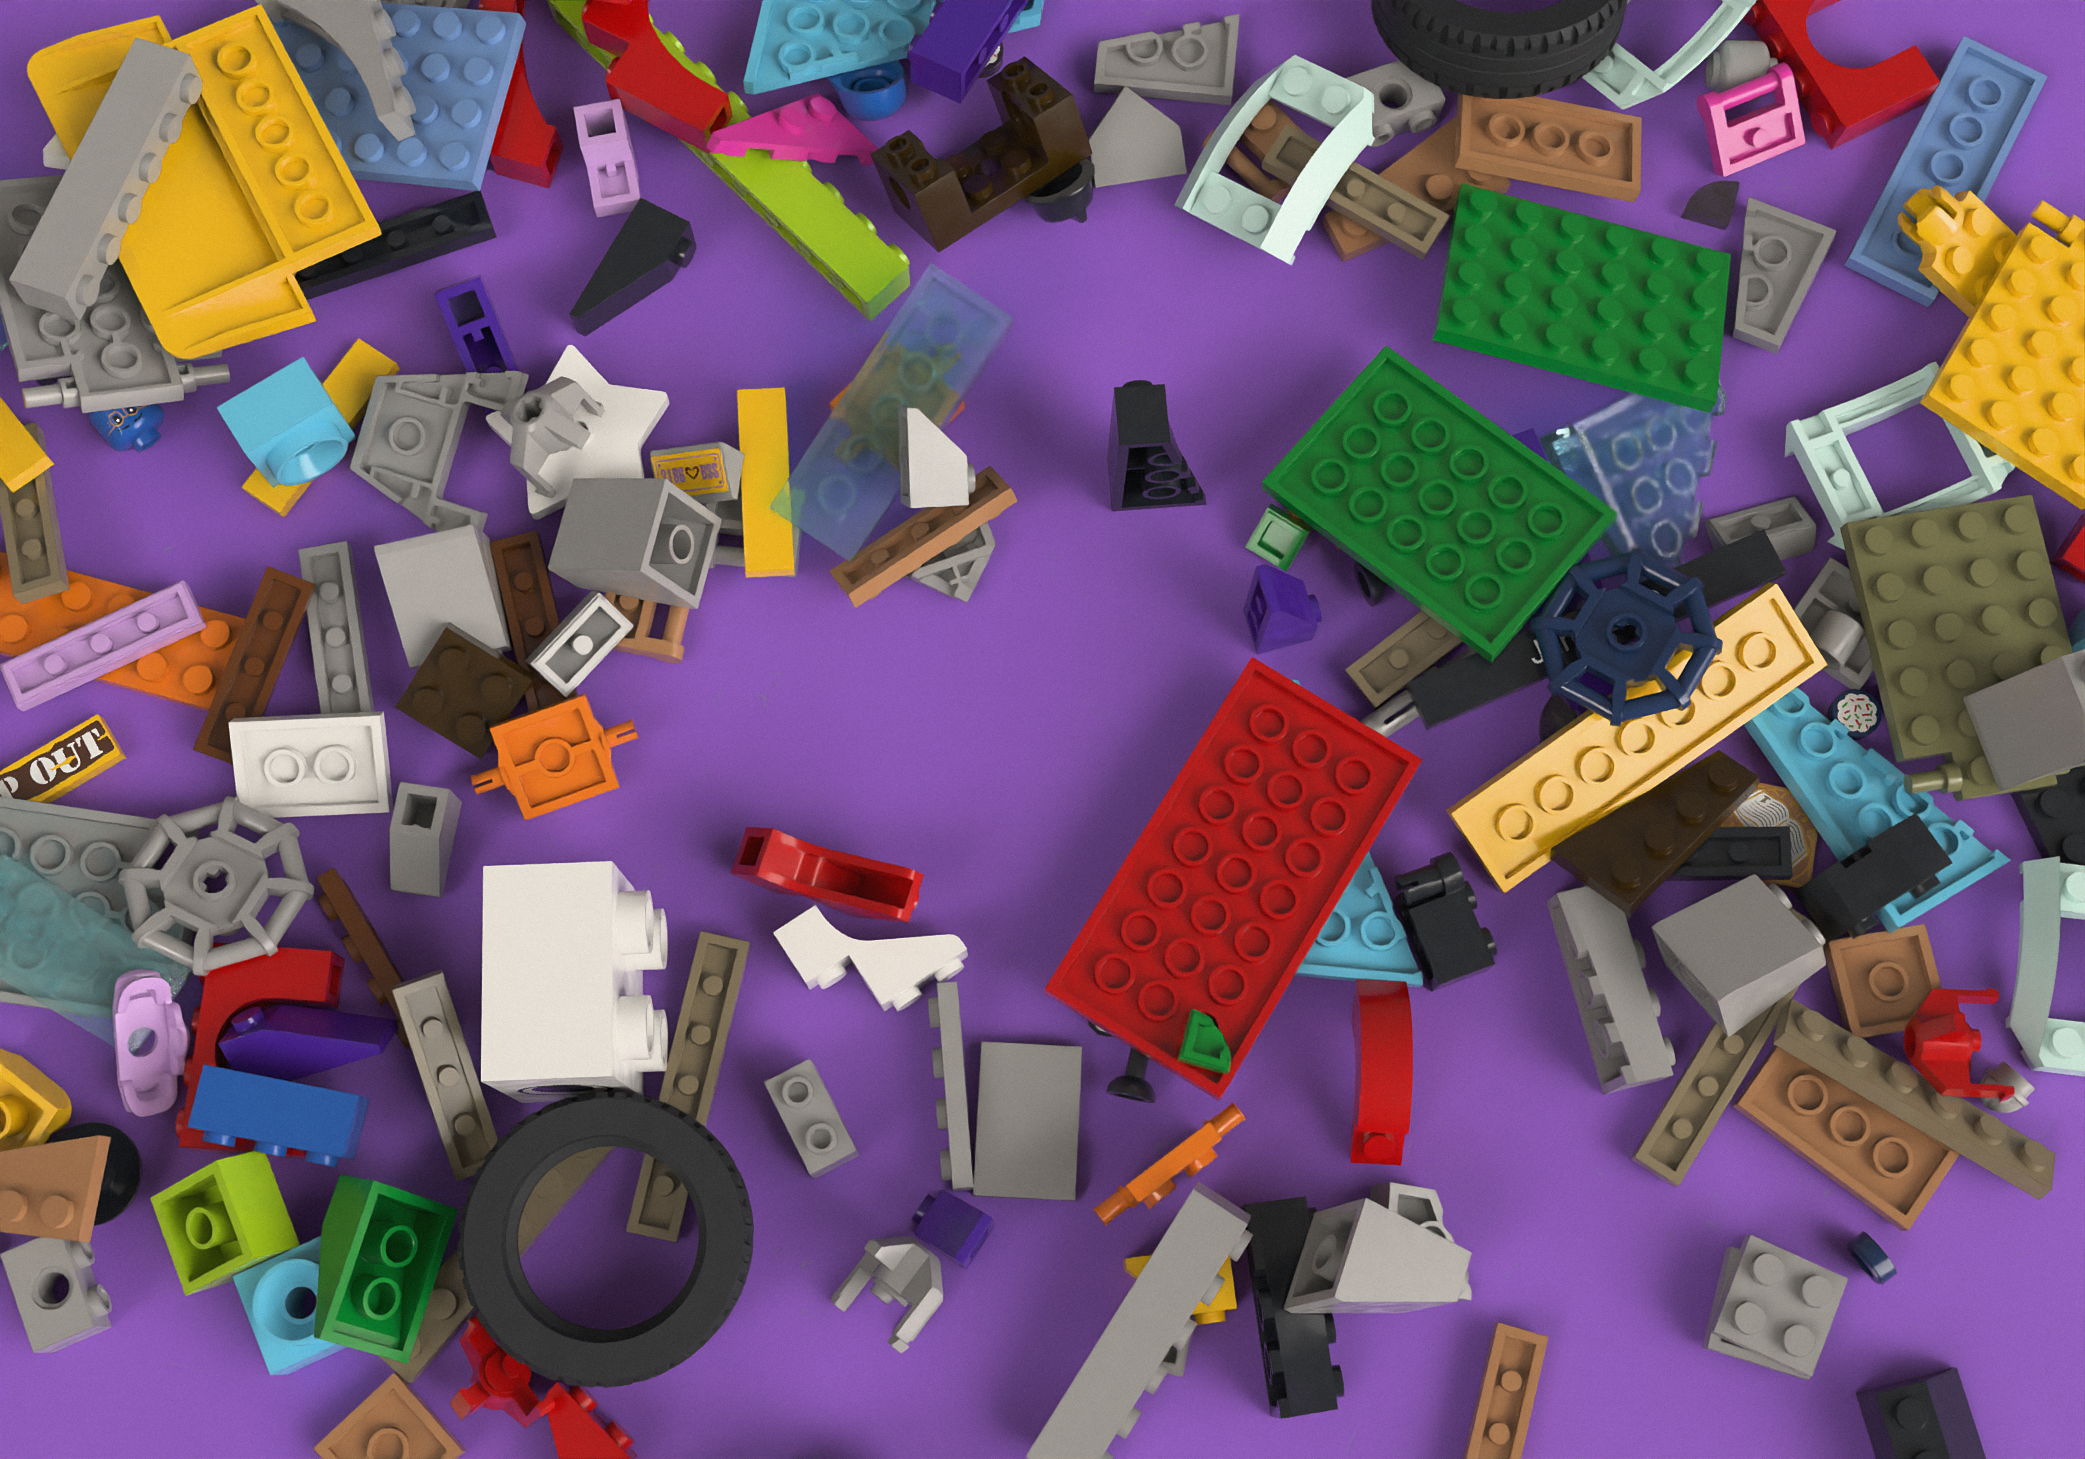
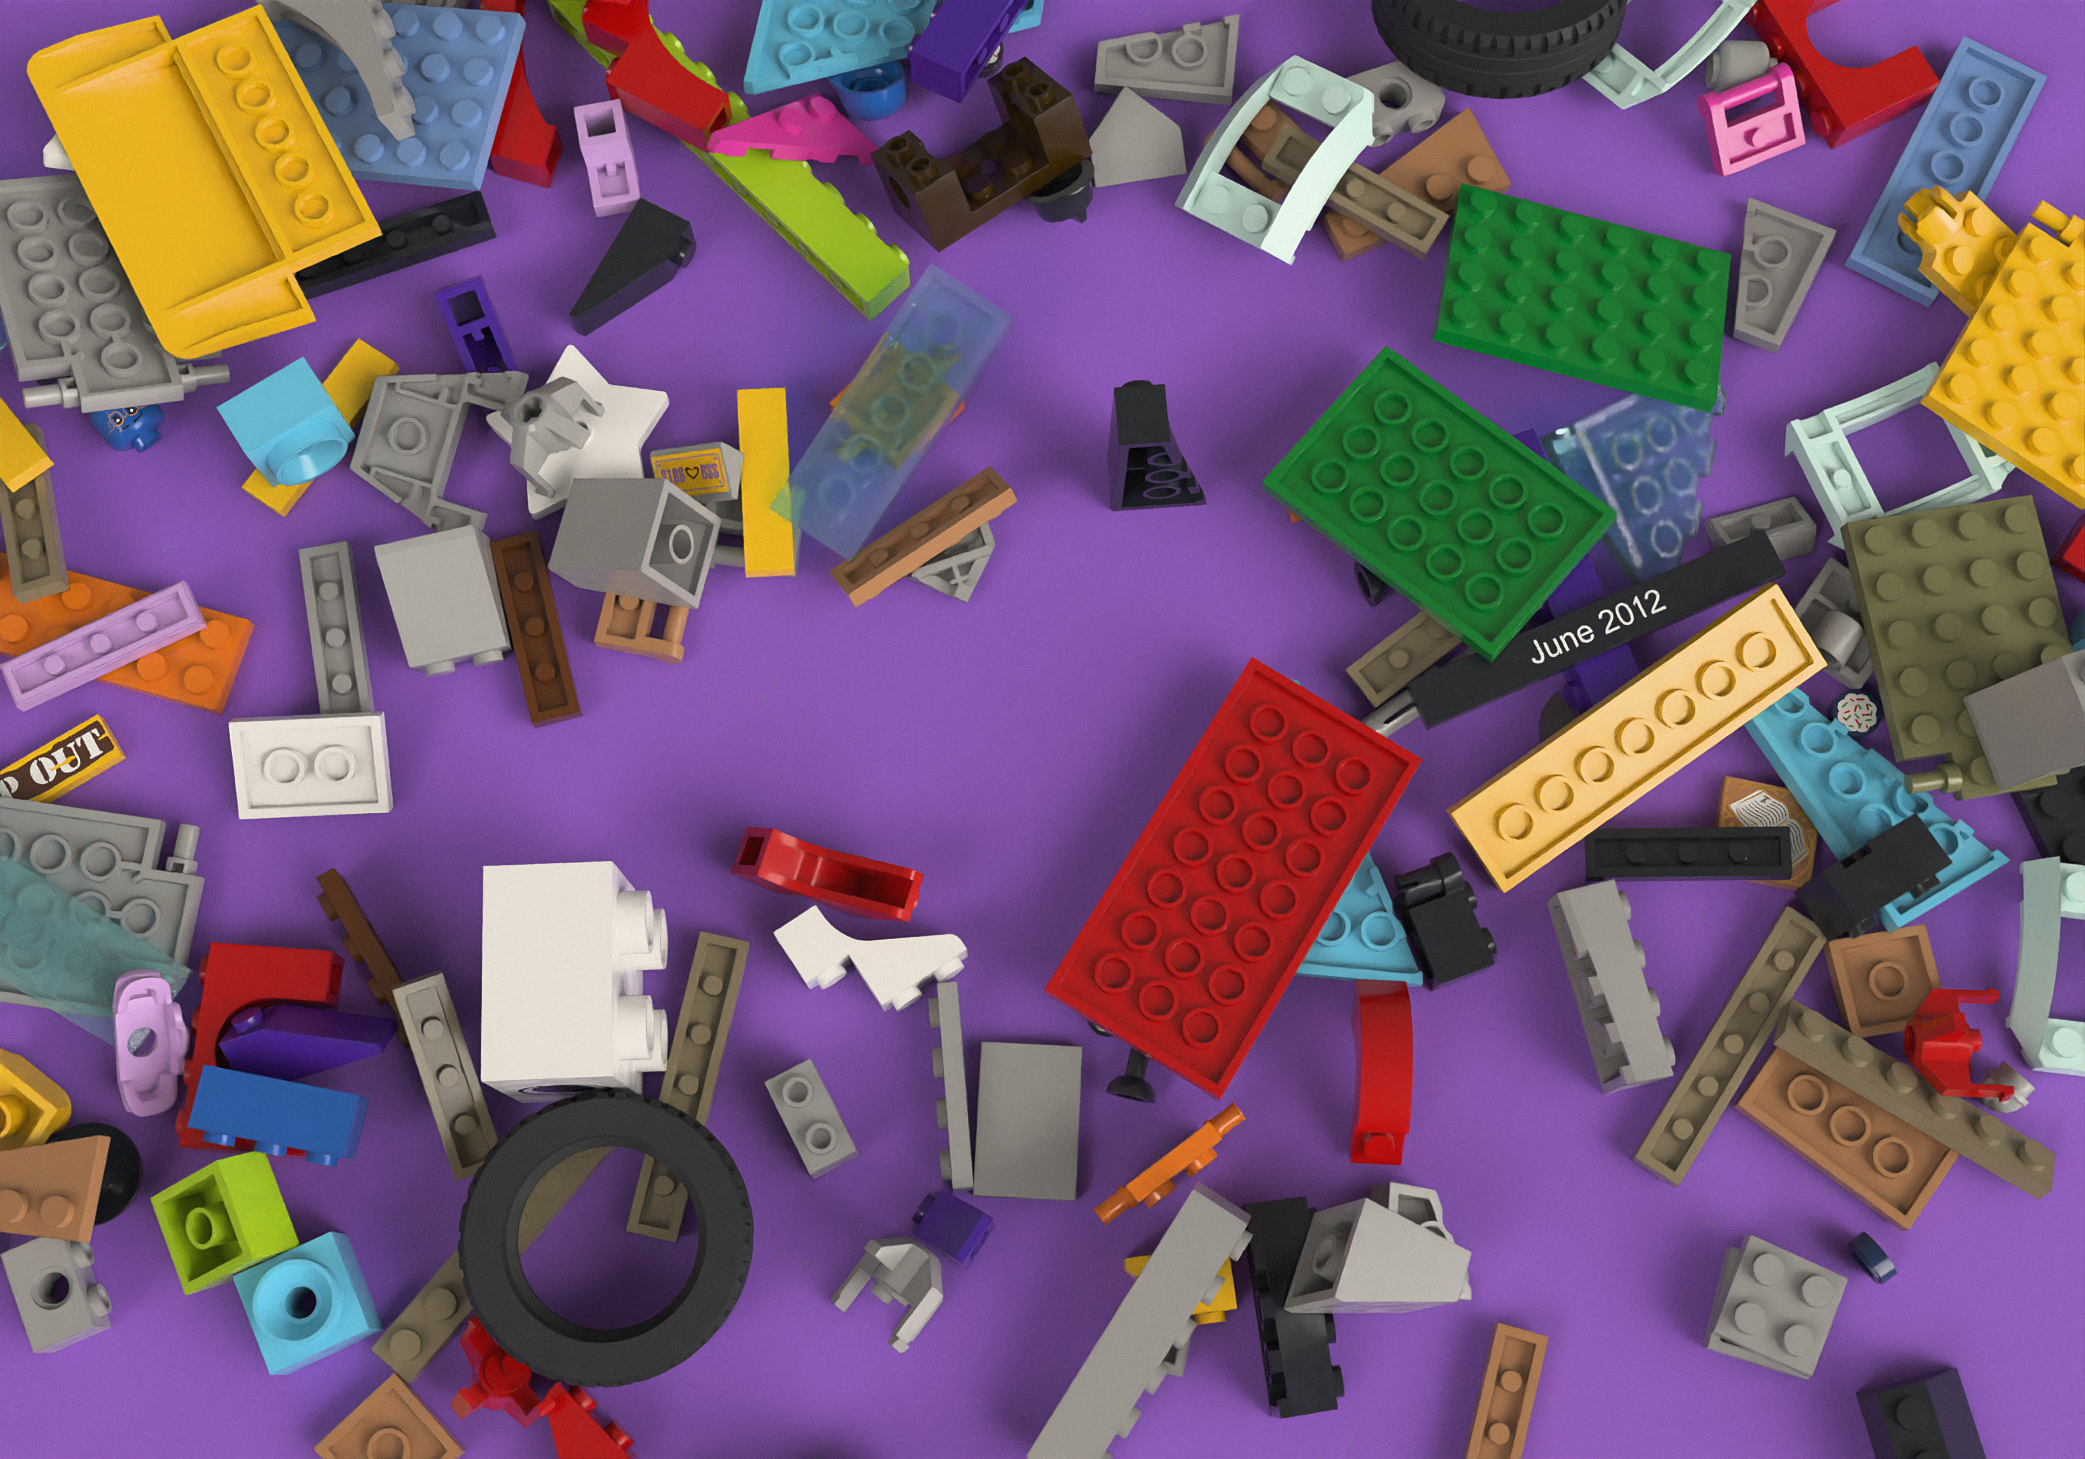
(107, 180): light grey brick -> none
(226, 910): light grey plate -> none
(256, 658): reddish brown plate -> none
(378, 1266): green slope -> none
(422, 838): light grey slope -> none
(464, 690): dark brown plate -> none
(554, 756): orange plate -> none
(579, 643): light grey slope -> none
(931, 465): slope -> none
(1204, 1044): green tile -> none
(1278, 537): green tile -> none
(1279, 610): dark purple slope -> none
(1551, 144): medium nougat plate -> none
(1631, 663): dark blue plate -> none
(1651, 836): dark brown wing -> none
(1712, 204): clear smoke tile -> none
(1740, 951): light grey slope -> none

